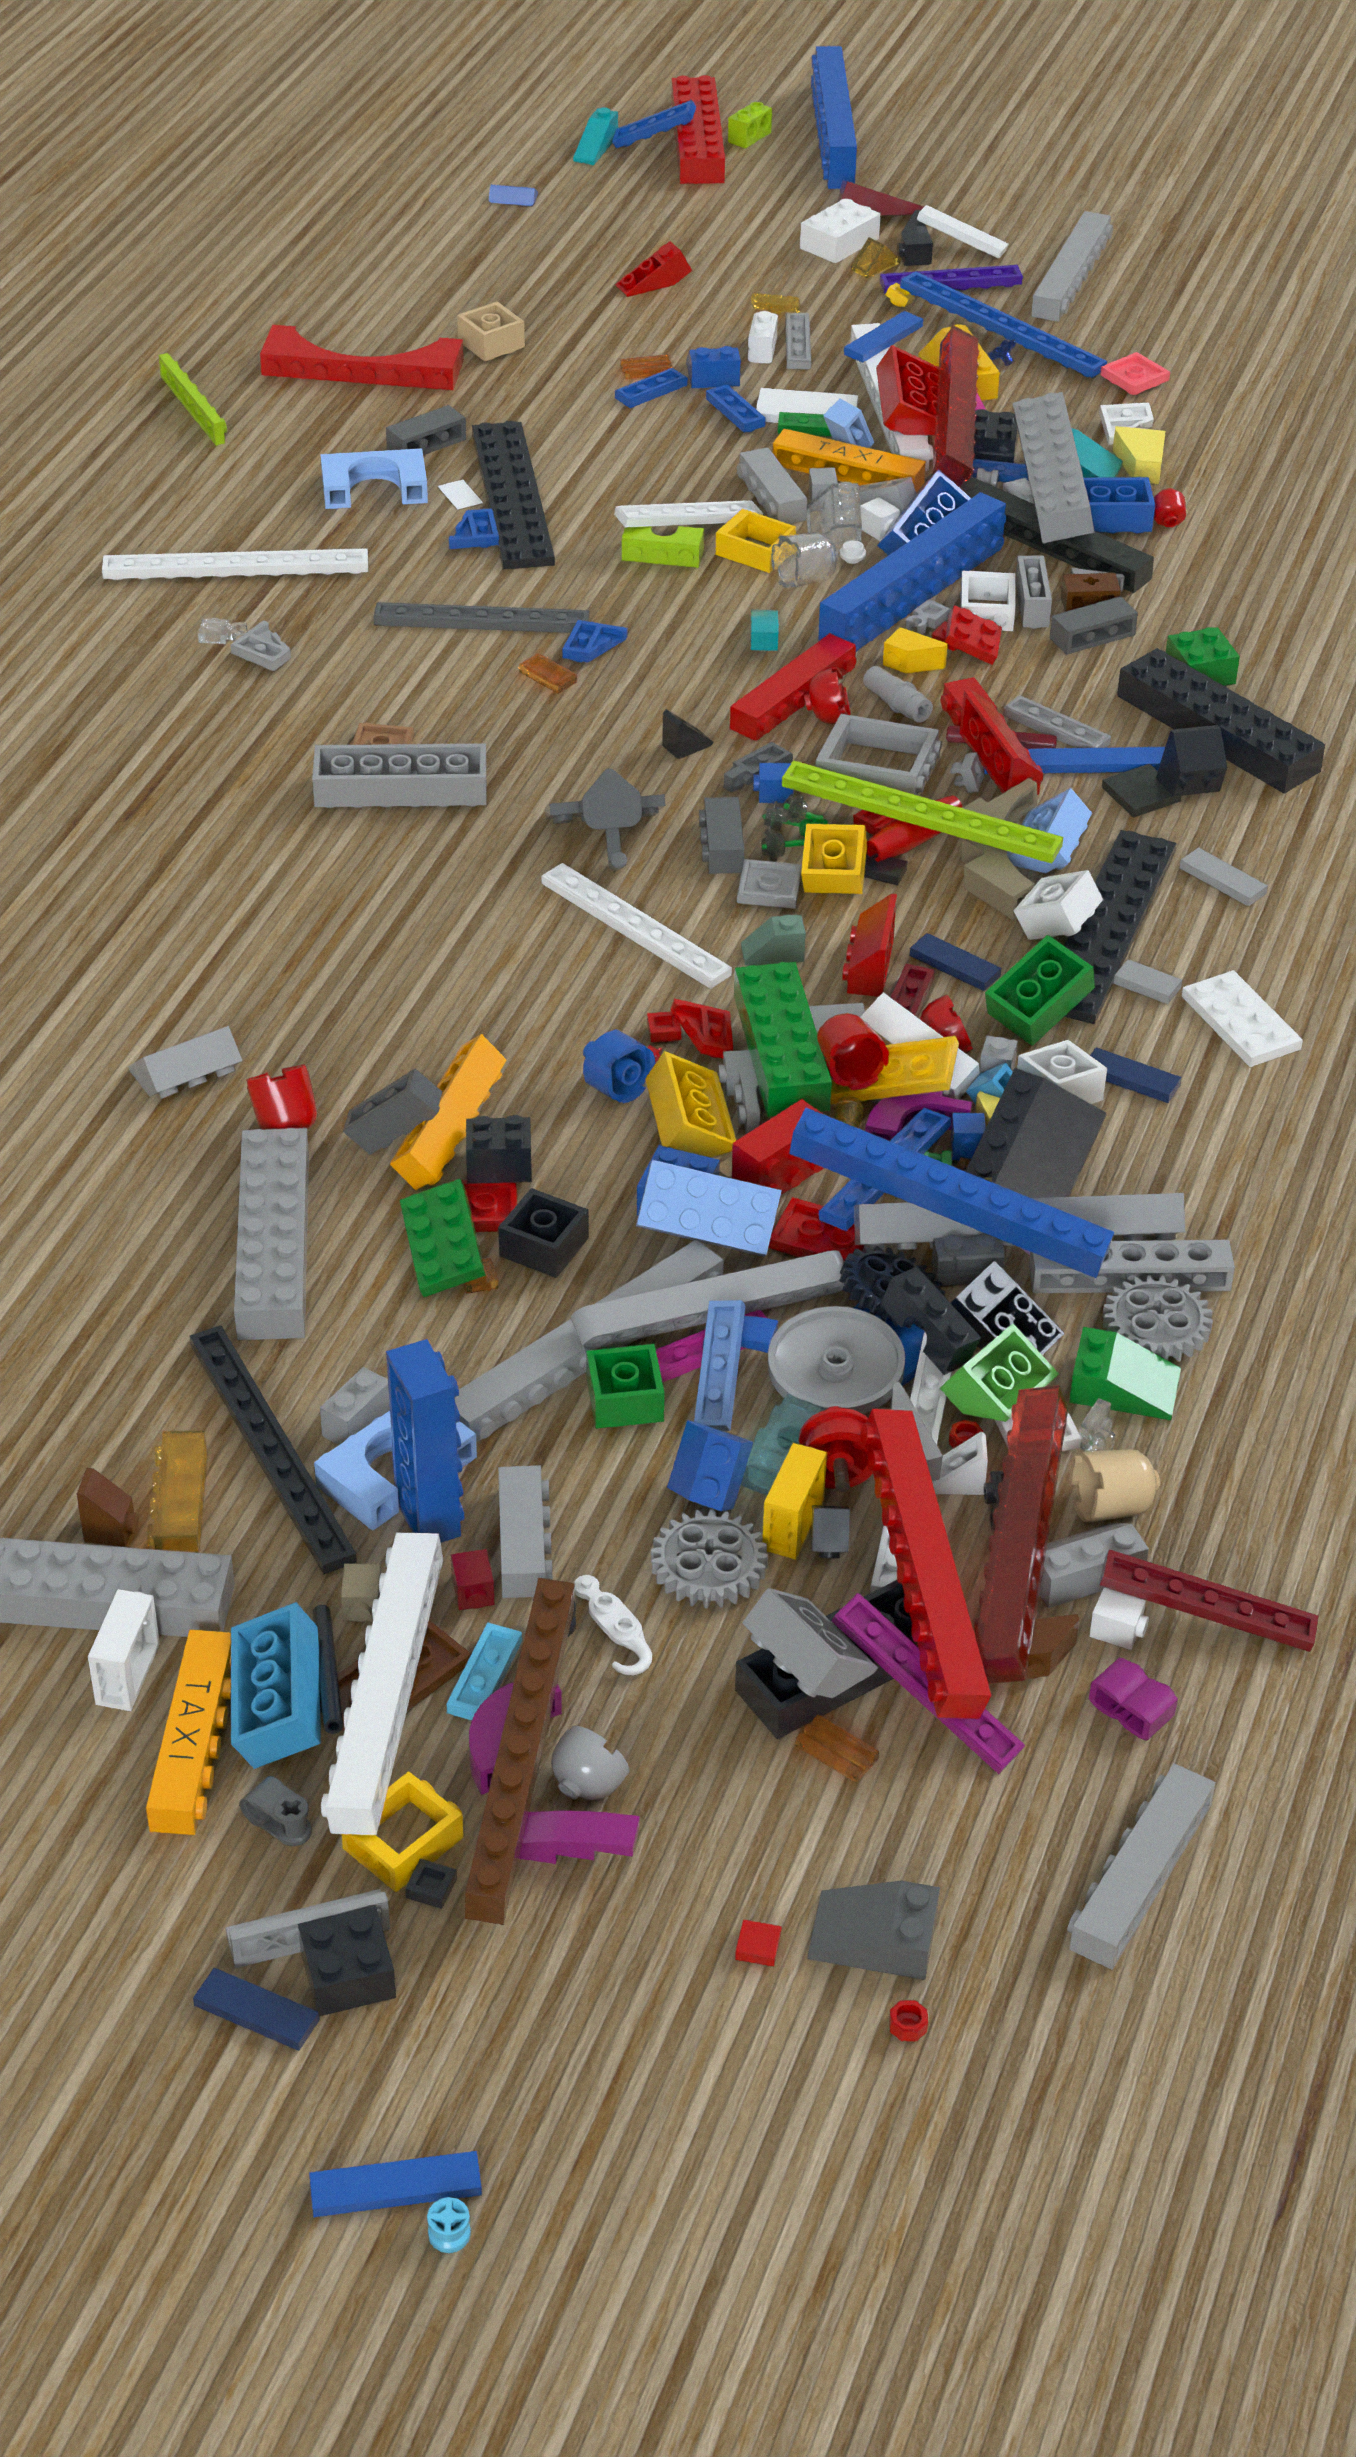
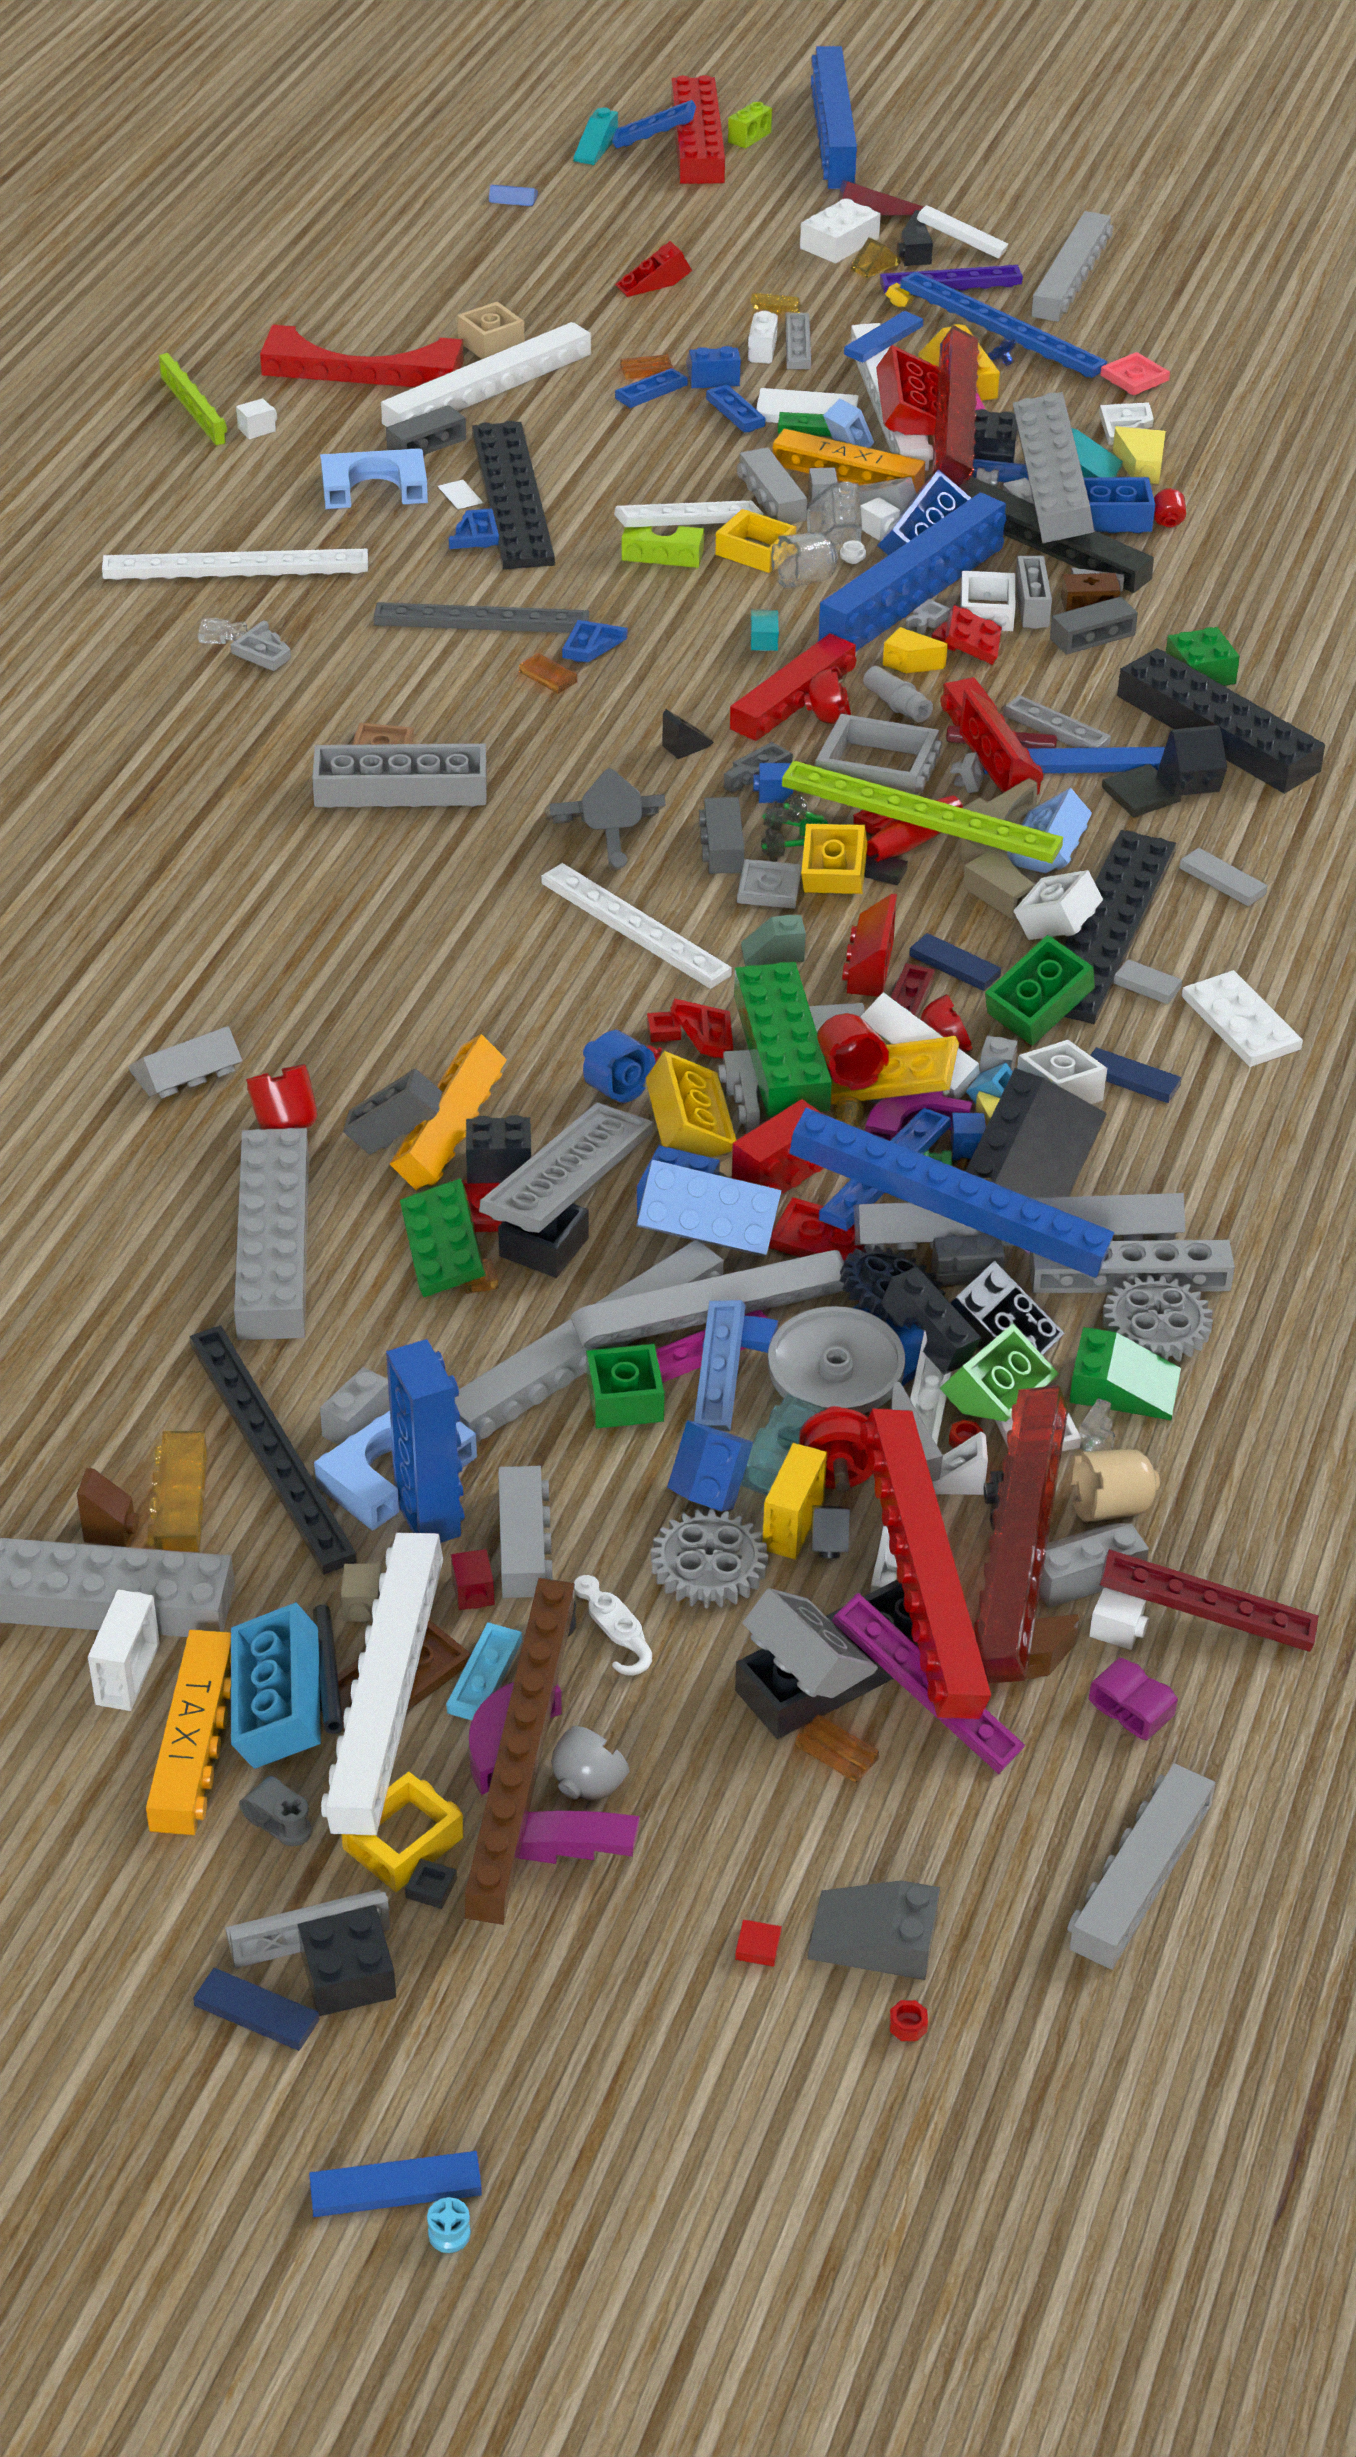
(256, 418): none -> white brick
(491, 374): none -> white brick
(565, 1168): none -> light grey plate

